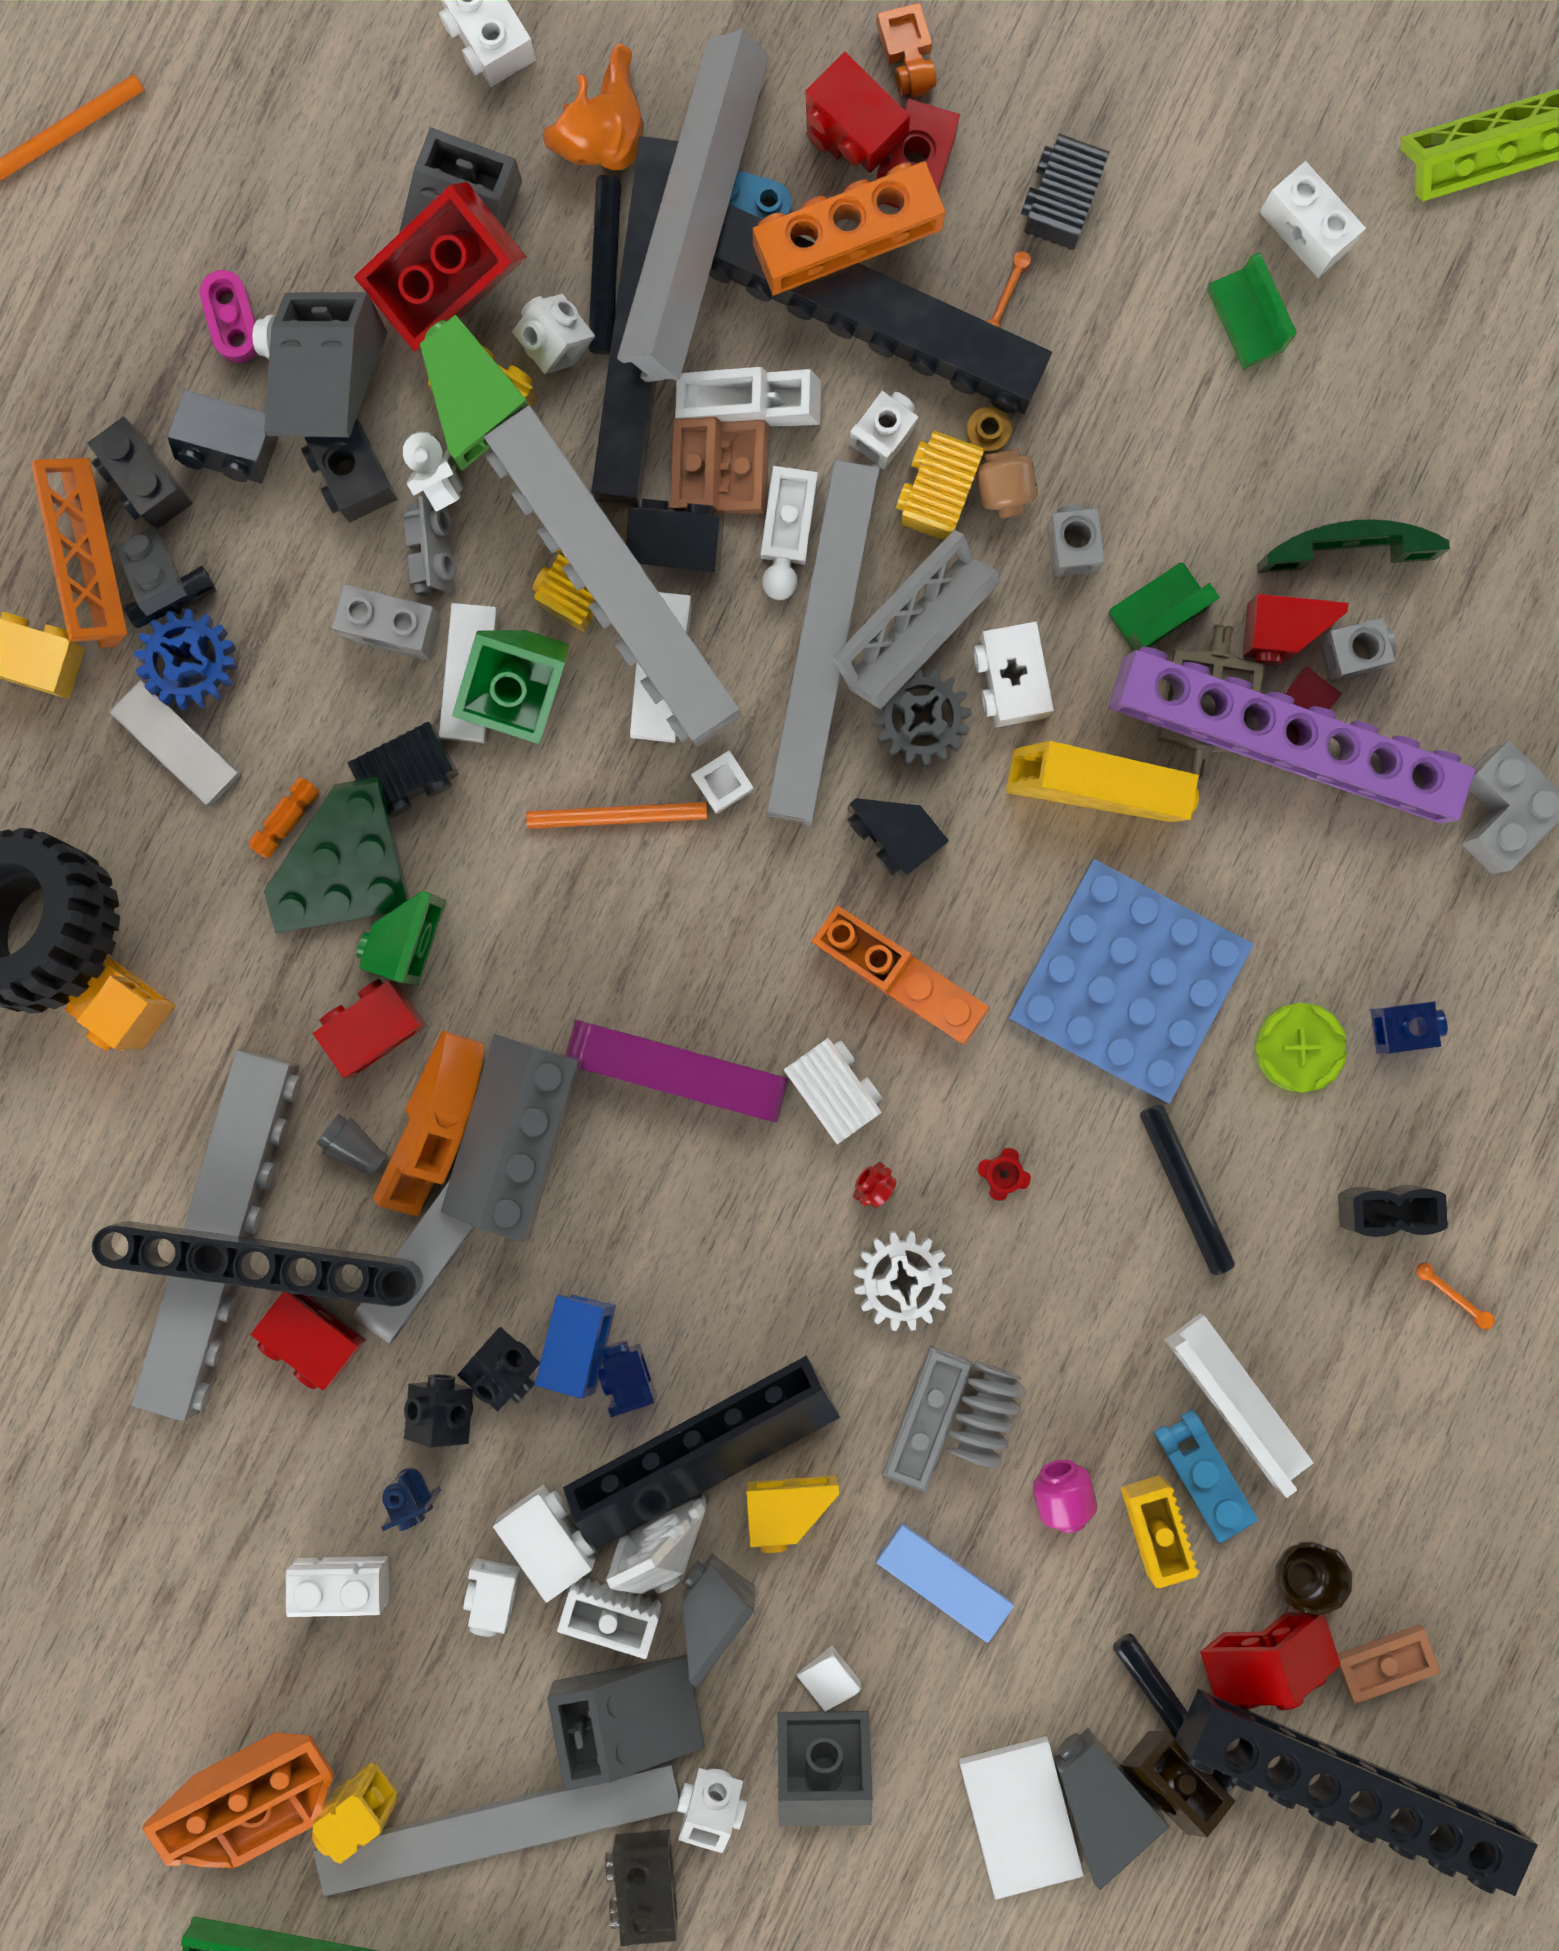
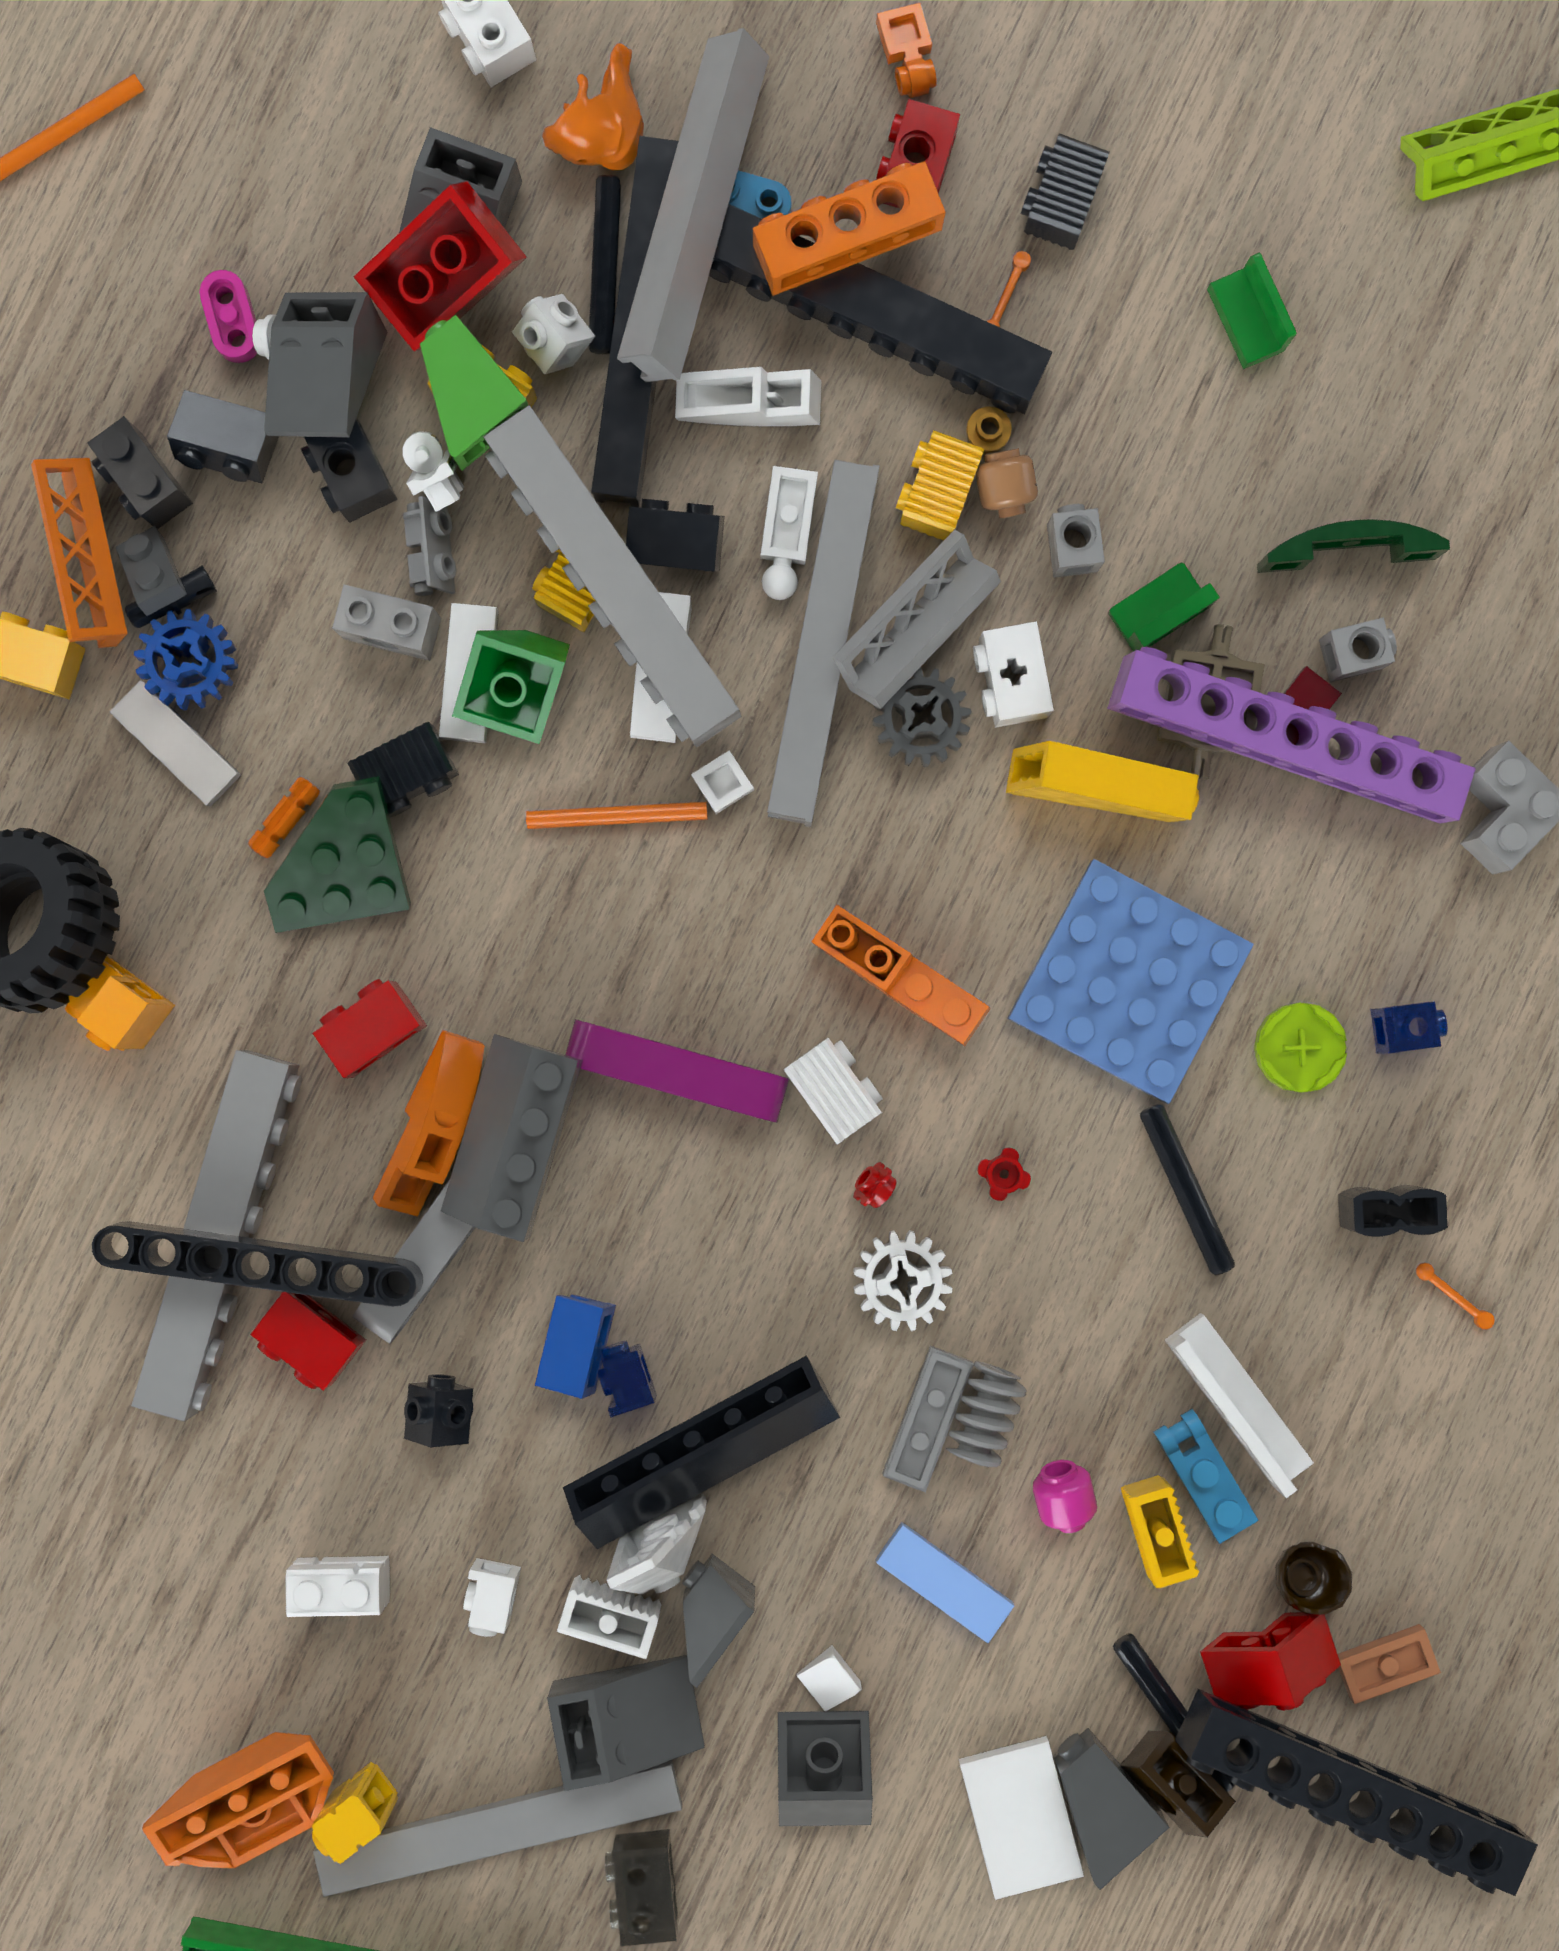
(351, 1145): dark grey cone -> none
(402, 939): green slope -> none
(407, 1500): dark blue hinge -> none
(500, 1370): black brick -> none
(546, 1542): white brick -> none
(711, 1809): white brick -> none
(720, 465): nougat slope -> none
(786, 1509): yellow slope -> none
(853, 115): red brick -> none
(884, 443): white brick -> none
(899, 830): black slope -> none
(1284, 625): red slope -> none
(1312, 219): white brick -> none

